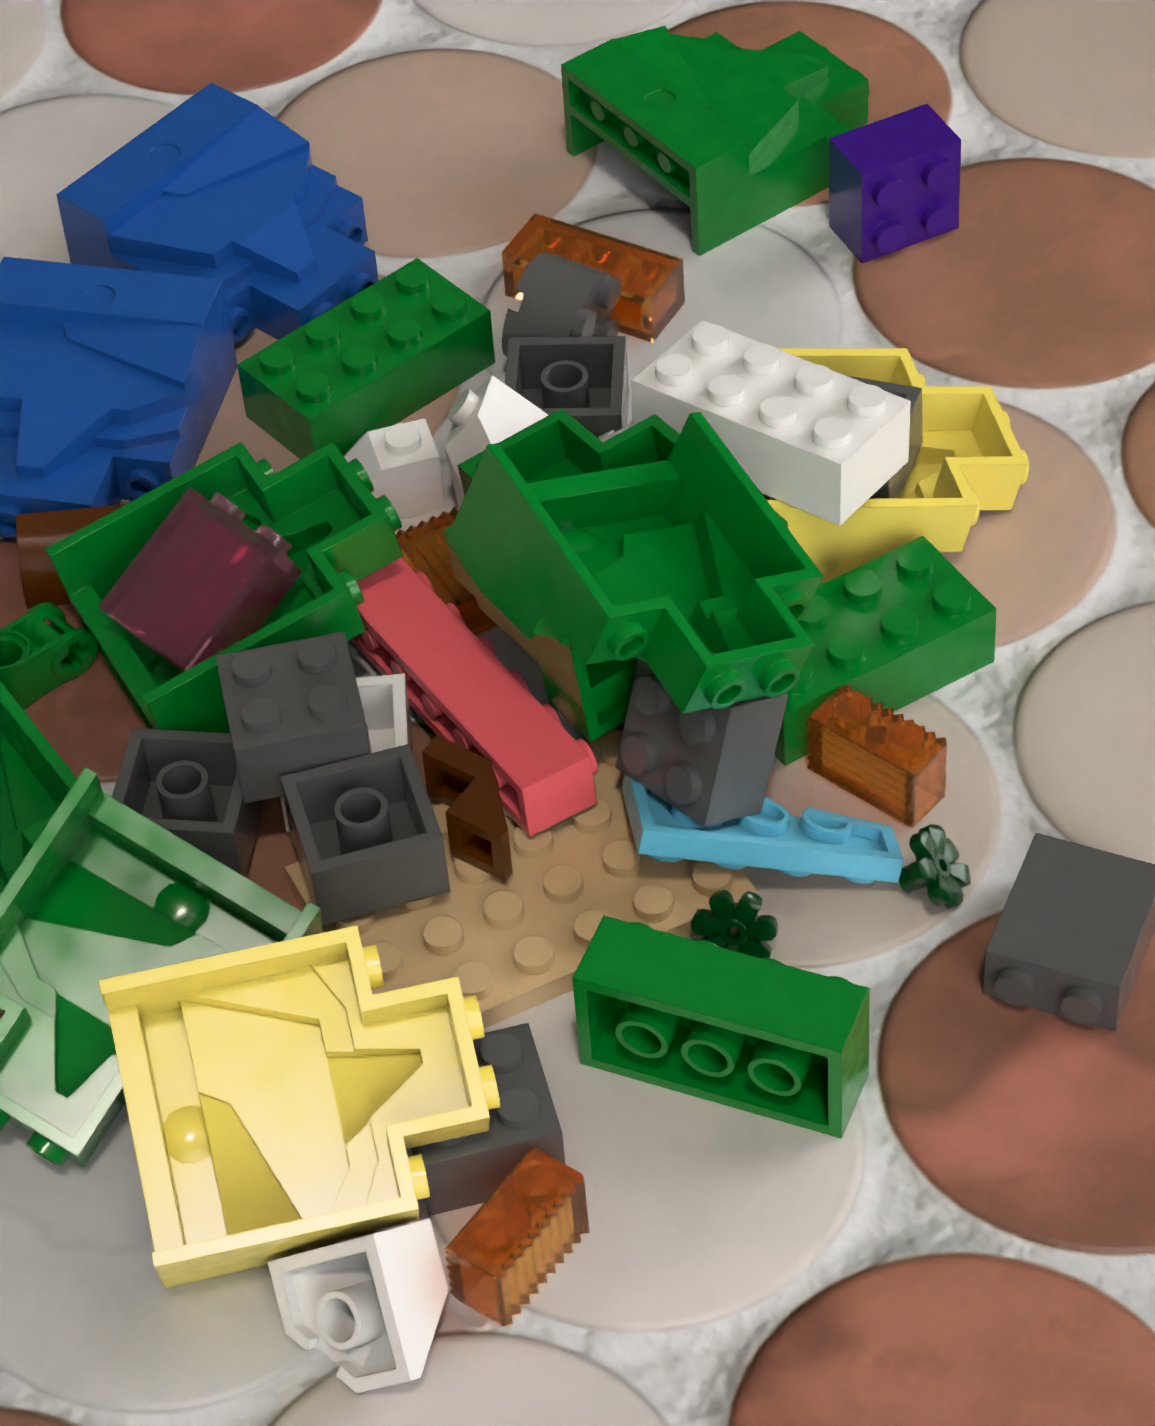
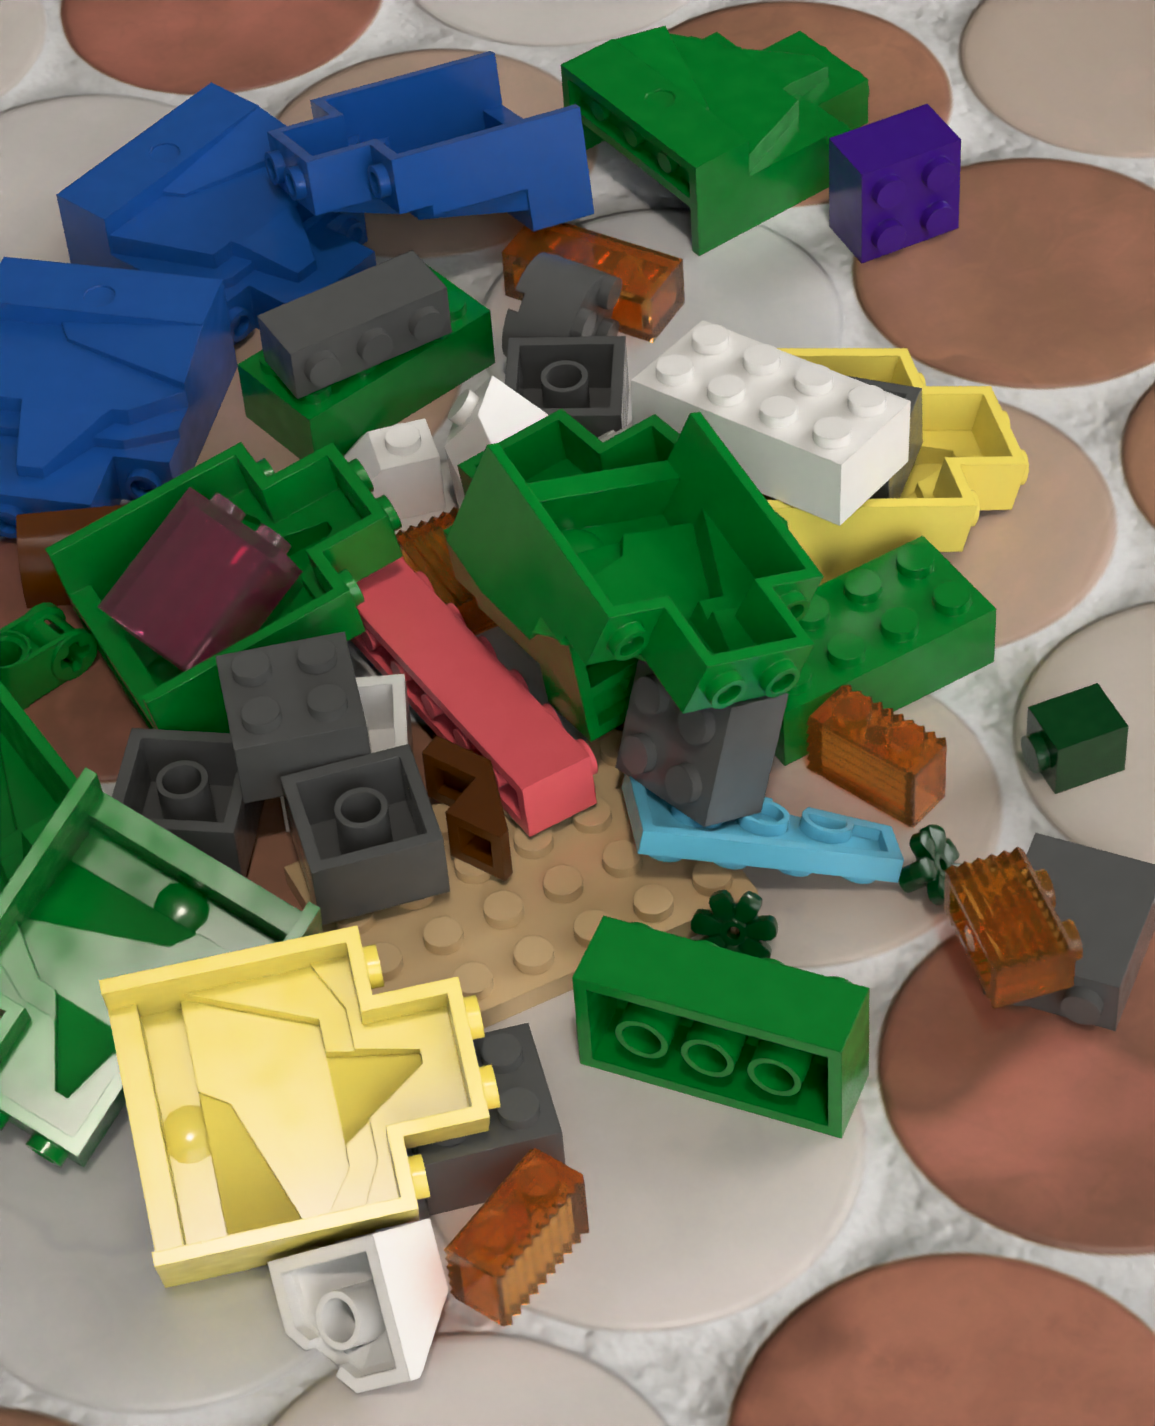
(354, 324): none -> dark grey brick
(435, 150): none -> blue panel
(1011, 927): none -> clear orange brick
(1075, 738): none -> dark green brick

